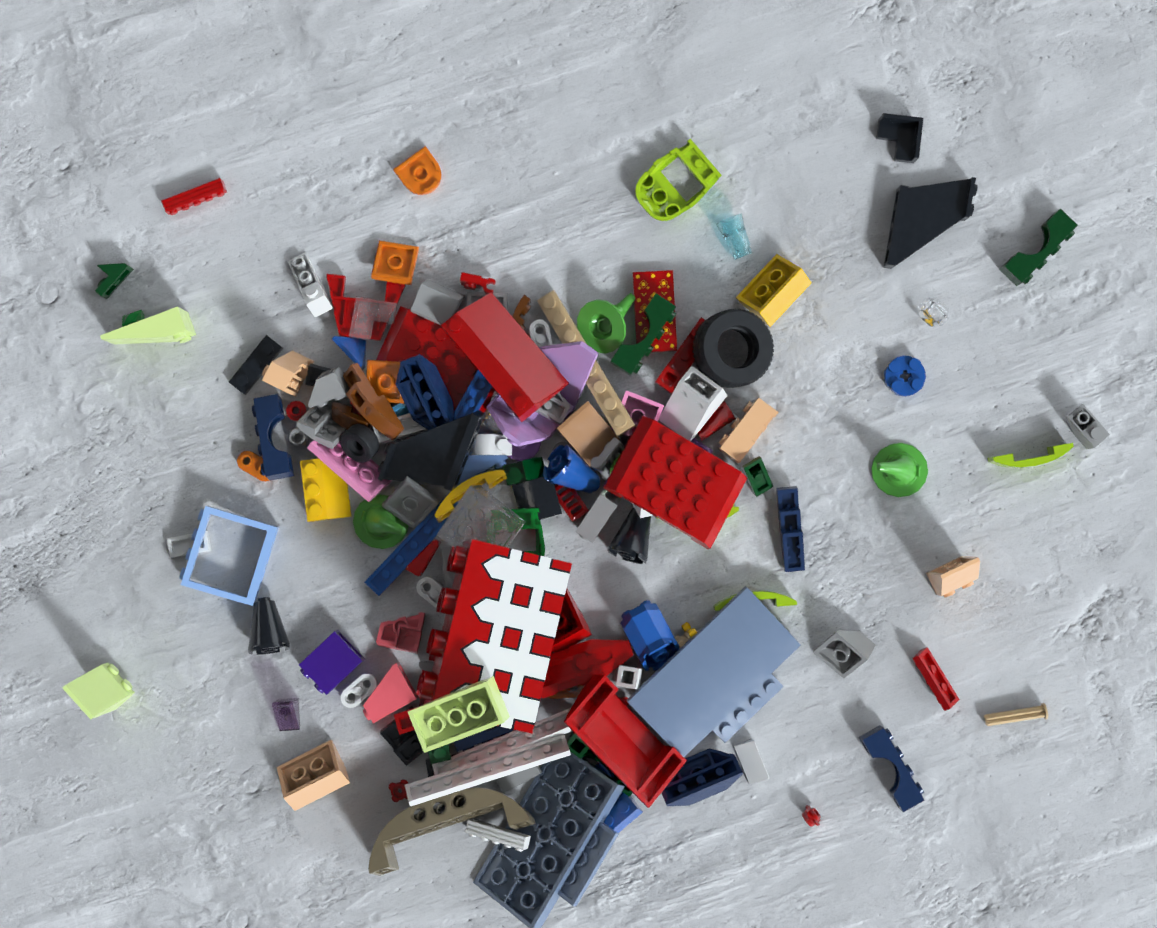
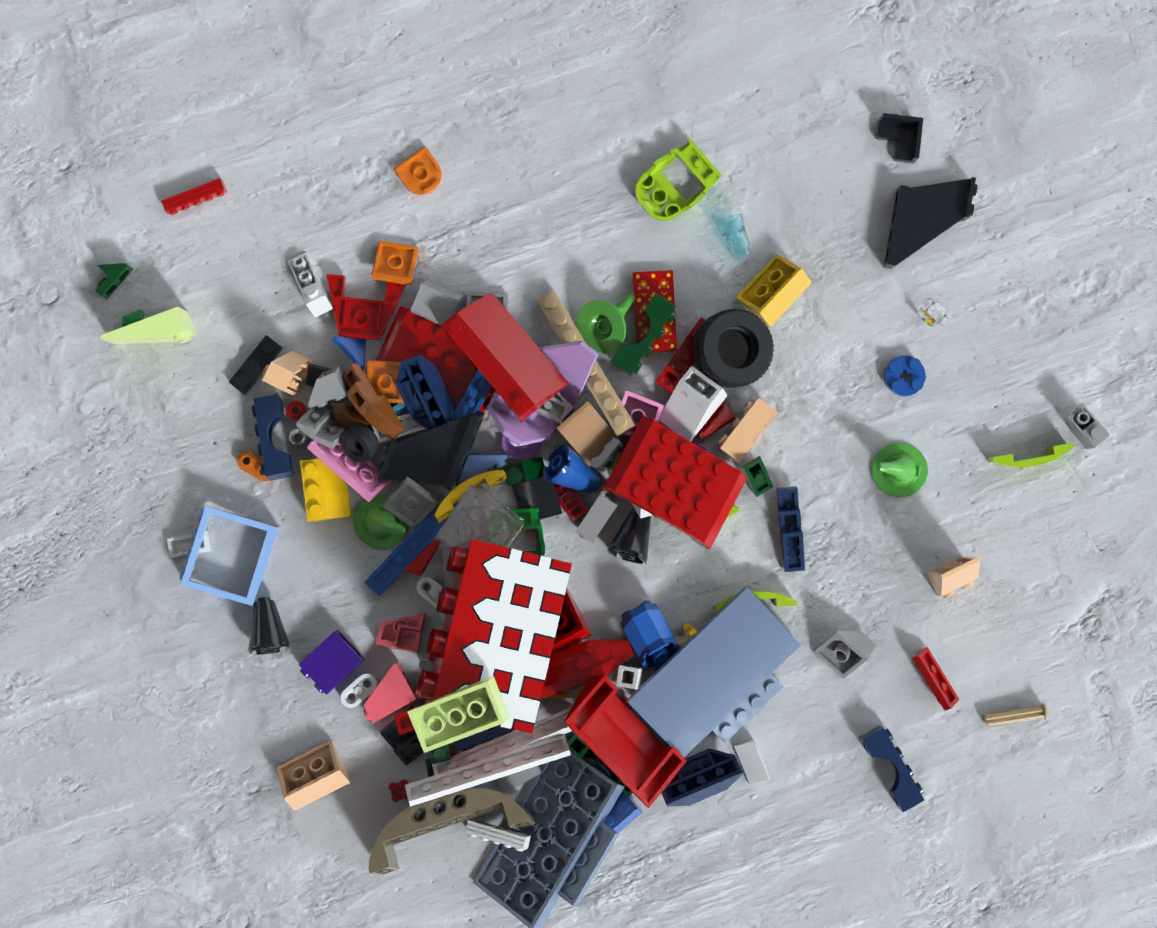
(99, 690): yellowish green slope -> none
(287, 714): clear purple slope -> none
(368, 311): clear plate -> none
(473, 281): red plate -> none
(491, 445): white brick -> none
(522, 309): reddish brown slope -> none
(540, 339): white plate -> none
(811, 816): red plate -> none
(1055, 230): dark green arch -> none

